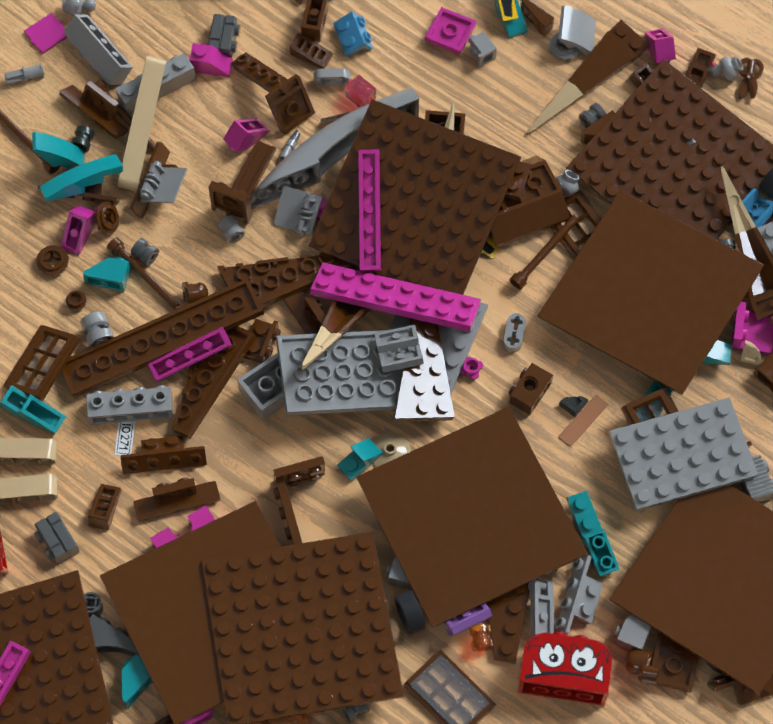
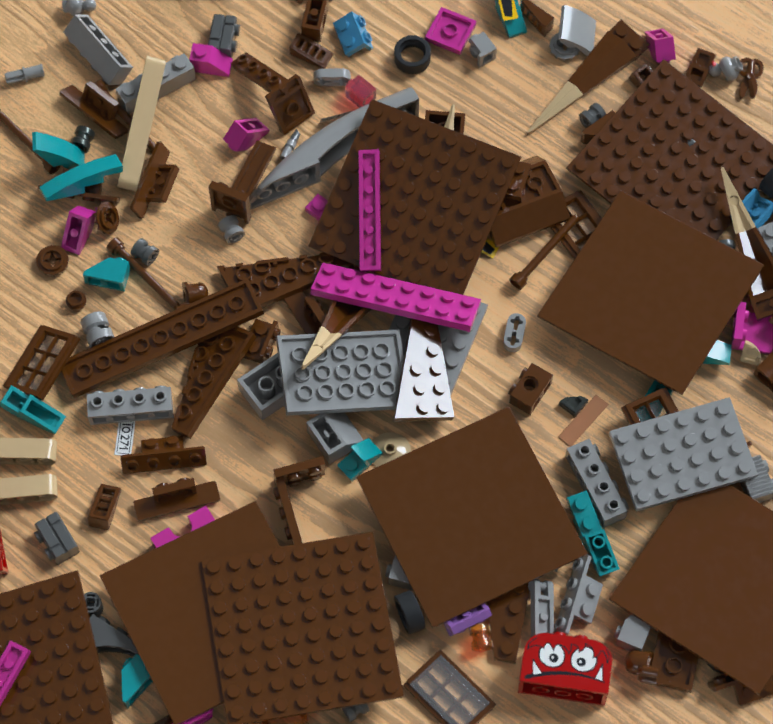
(46, 33): dark pink piece -> none
(162, 183): light grey hinge -> none
(190, 354): dark pink brick -> none
(297, 210): light grey hinge -> none
(333, 434): none -> light grey slope
(399, 348): light grey slope -> none
(412, 67): none -> black tyre
(471, 362): dark pink plate -> none
(568, 182): light grey animal -> none
(595, 478): none -> light grey brick

